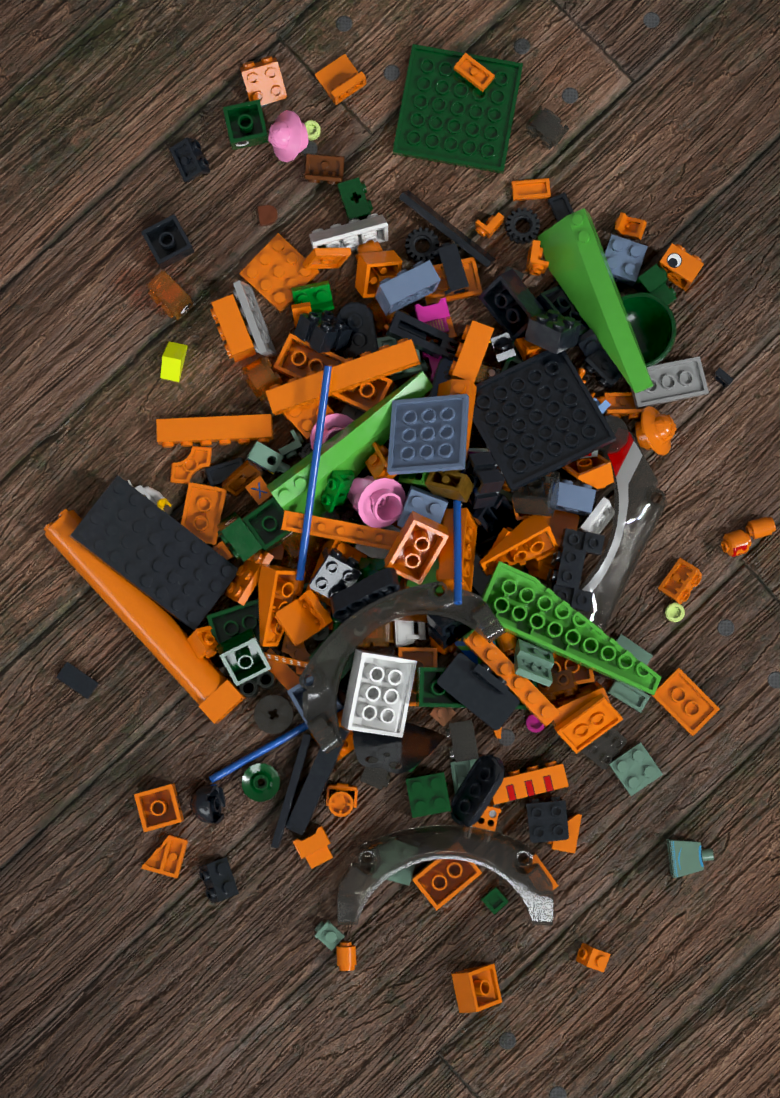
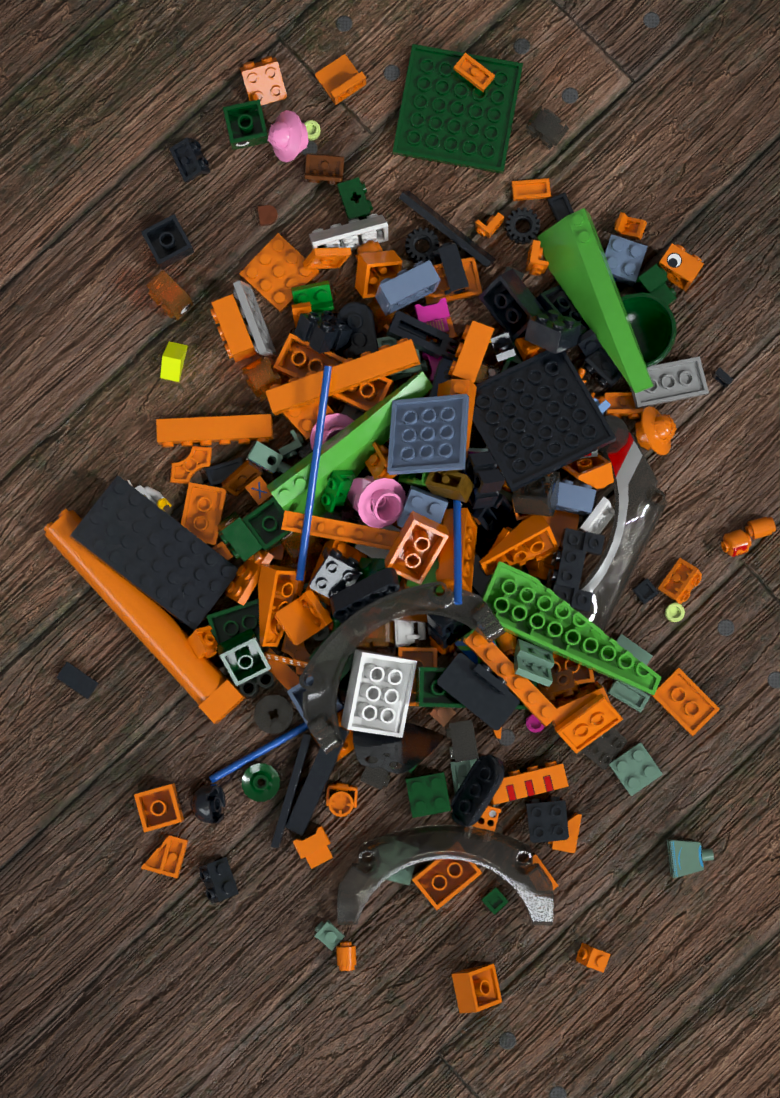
(645, 591): none -> black tile

